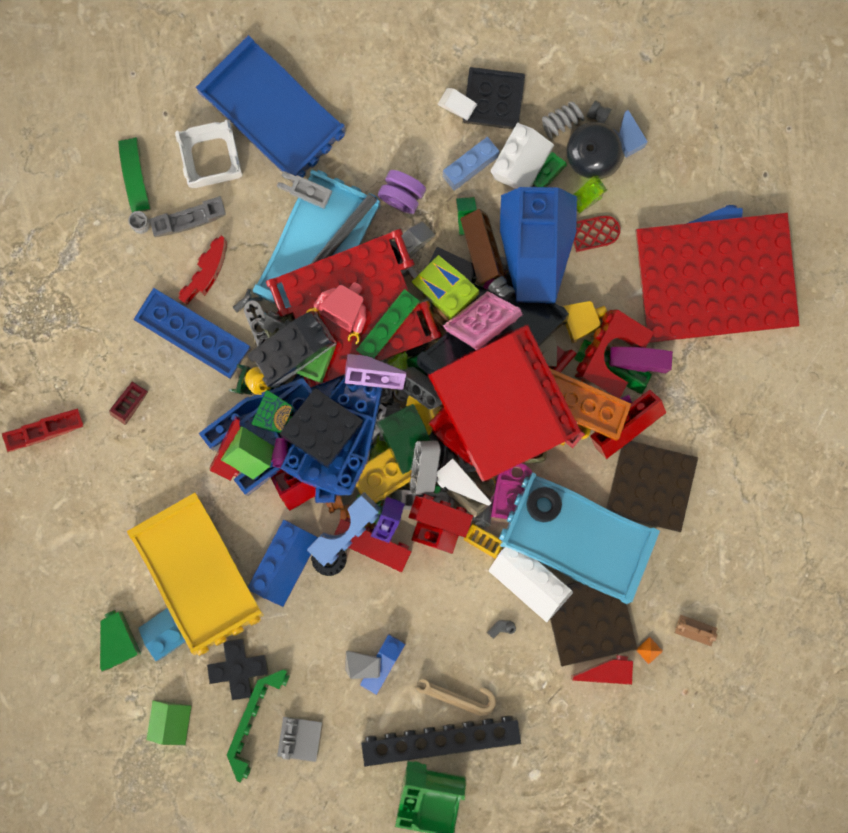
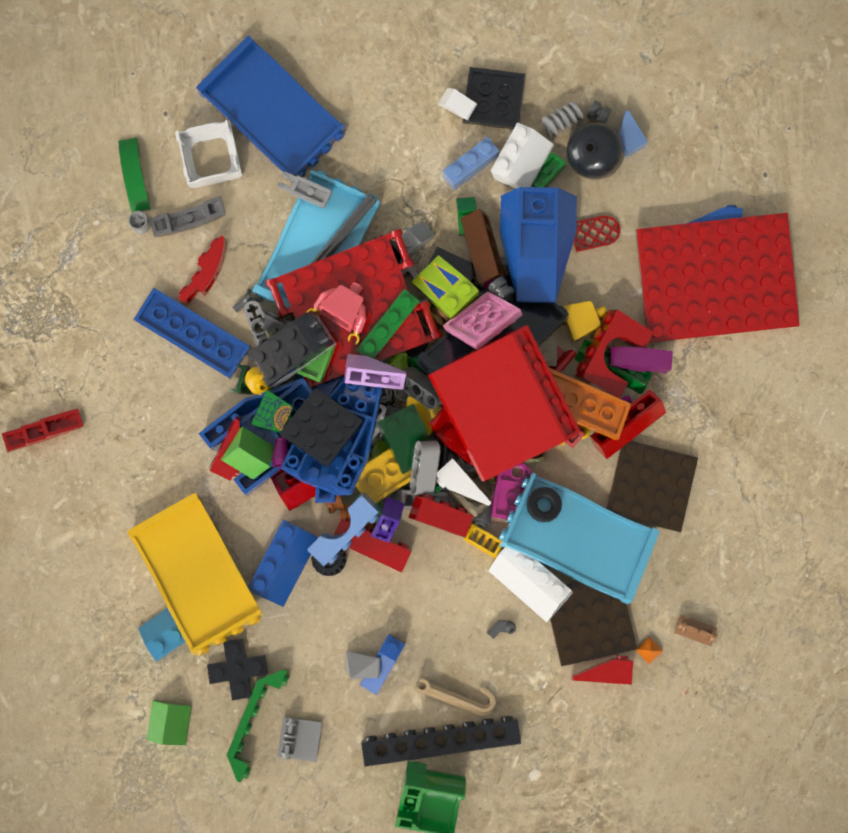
(116, 641): green slope -> none
(123, 399): dark red slope -> none
(402, 191): medium lavender wheel -> none
(434, 537): red slope -> none
(589, 193): clear neon green slope -> none

